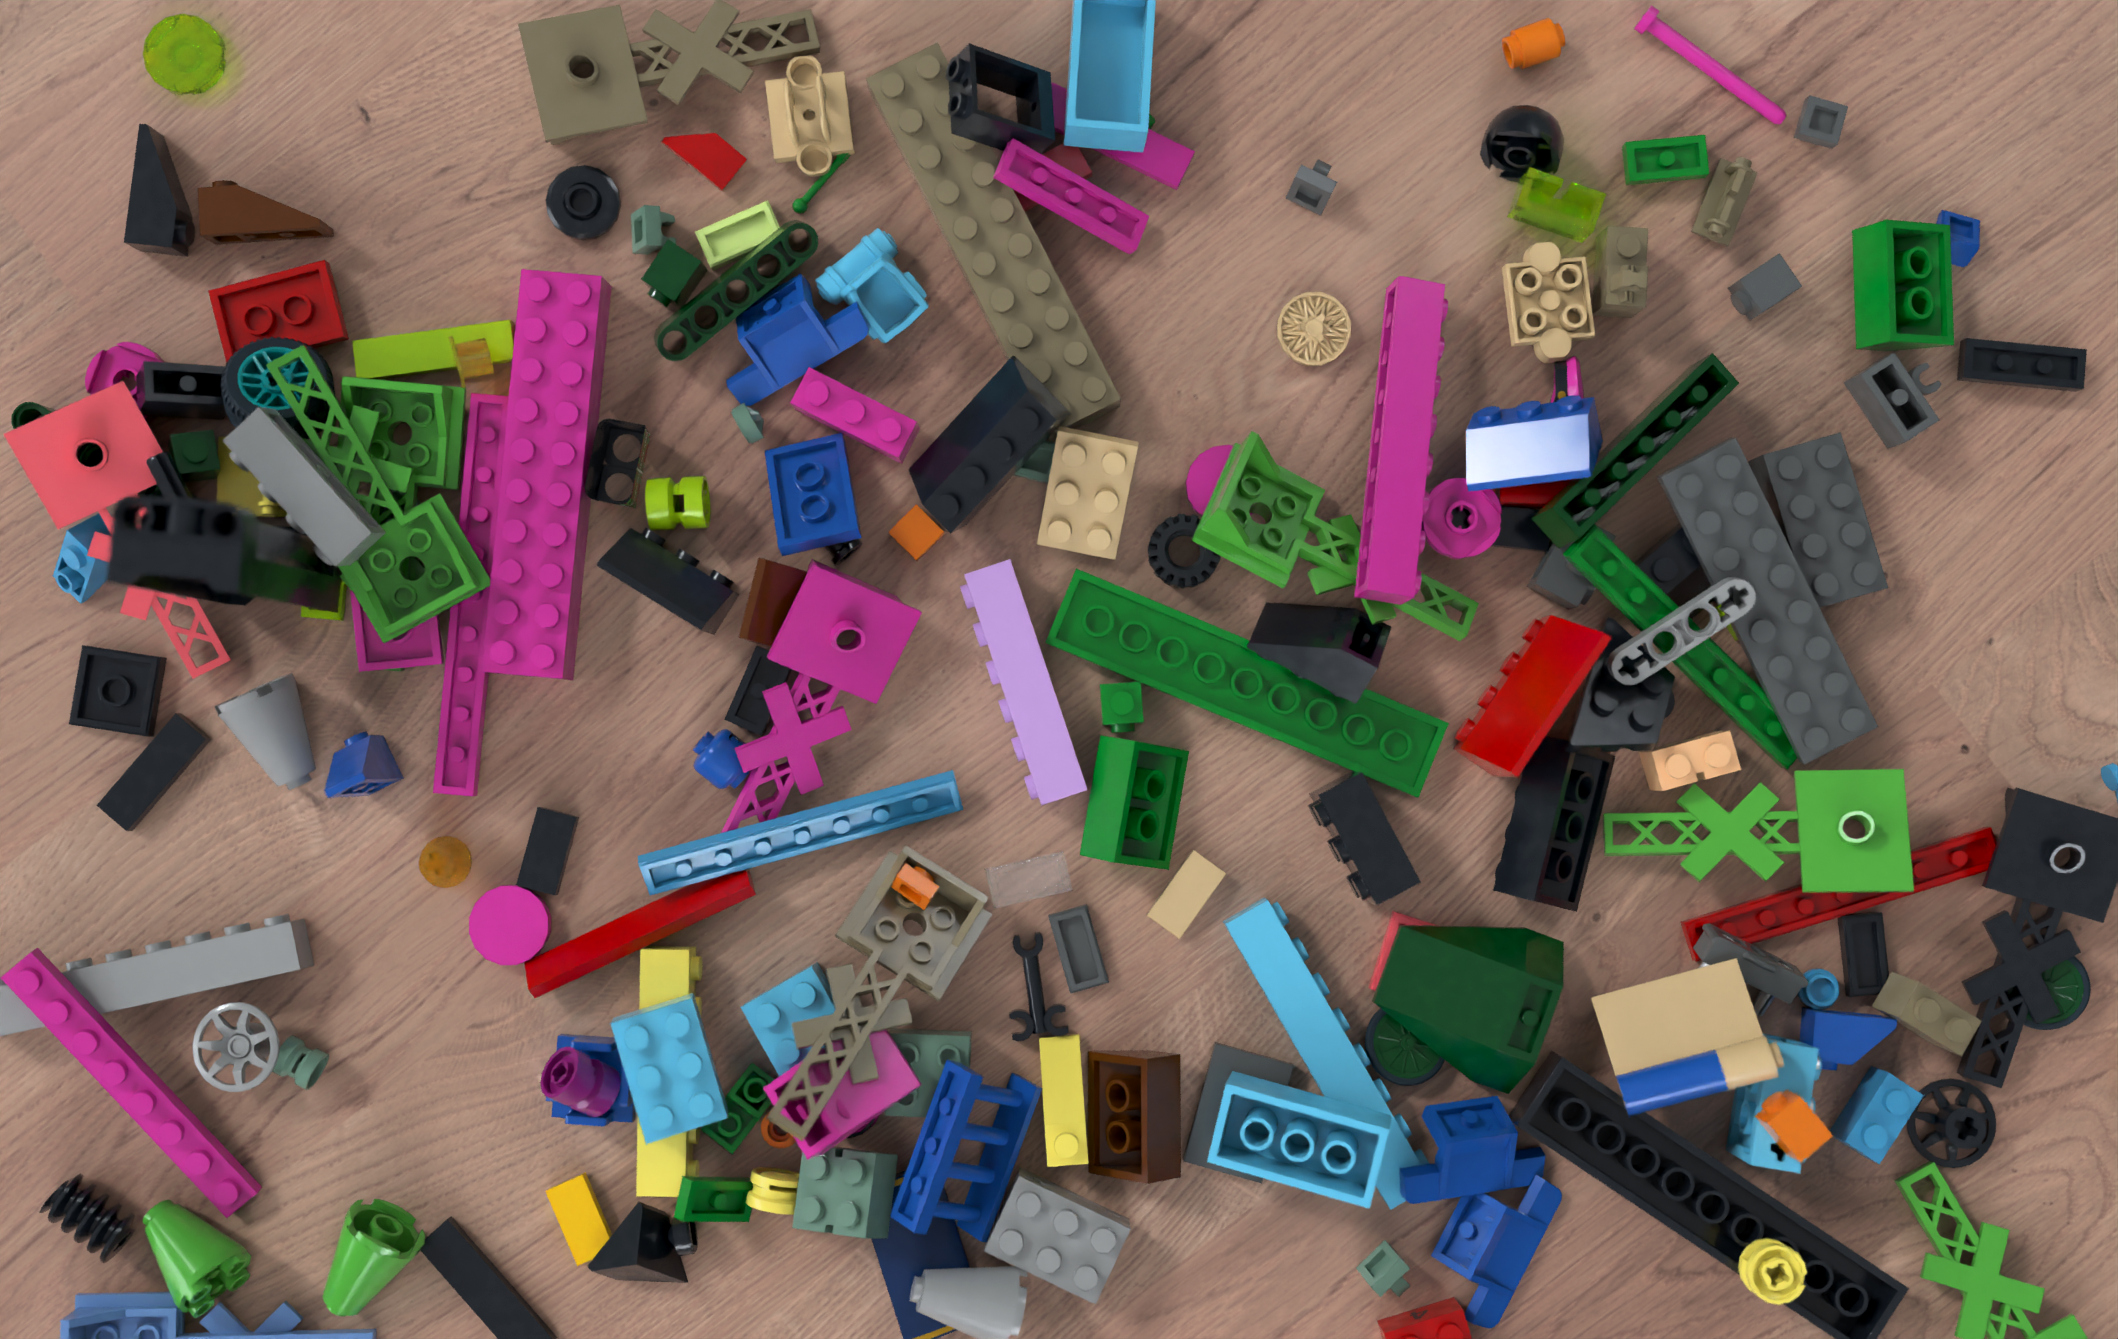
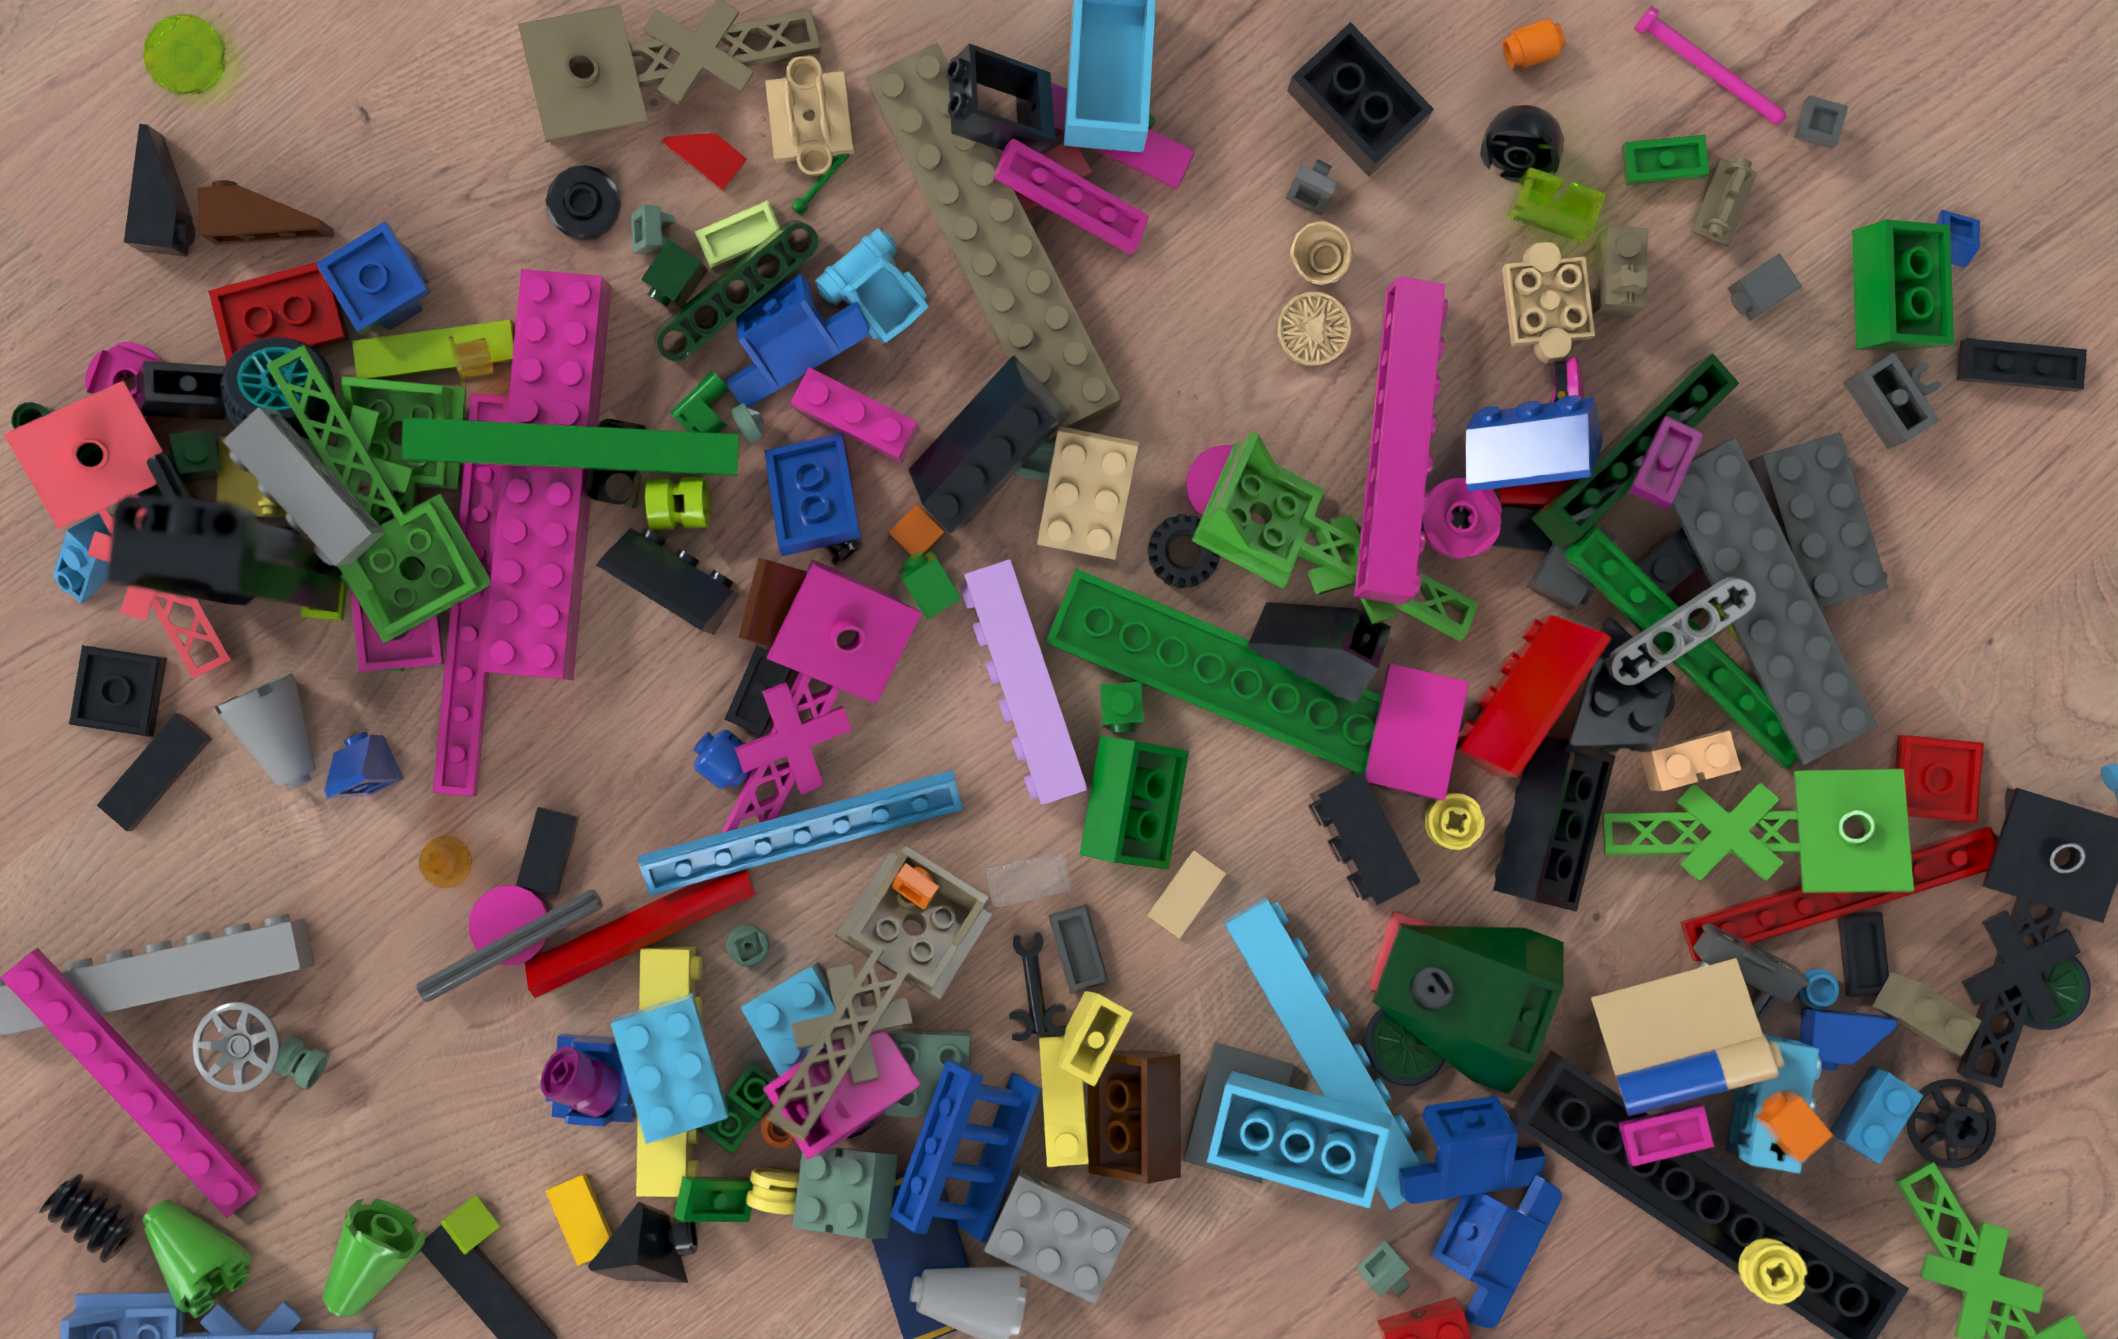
(376, 279): none -> blue panel
(470, 1224): none -> lime tile
(509, 945): none -> dark grey axle
(569, 447): none -> green tile
(694, 410): none -> green piece
(747, 945): none -> sand green tile
(928, 583): none -> green brick
(1092, 1036): none -> light yellow slope
(1322, 253): none -> tan hair
(1359, 99): none -> black brick
(1416, 732): none -> dark pink tile
(1431, 989): none -> black tile
(1454, 822): none -> light yellow wheel
(1666, 462): none -> magenta plate
(1666, 1134): none -> dark pink plate
(1941, 777): none -> red tile

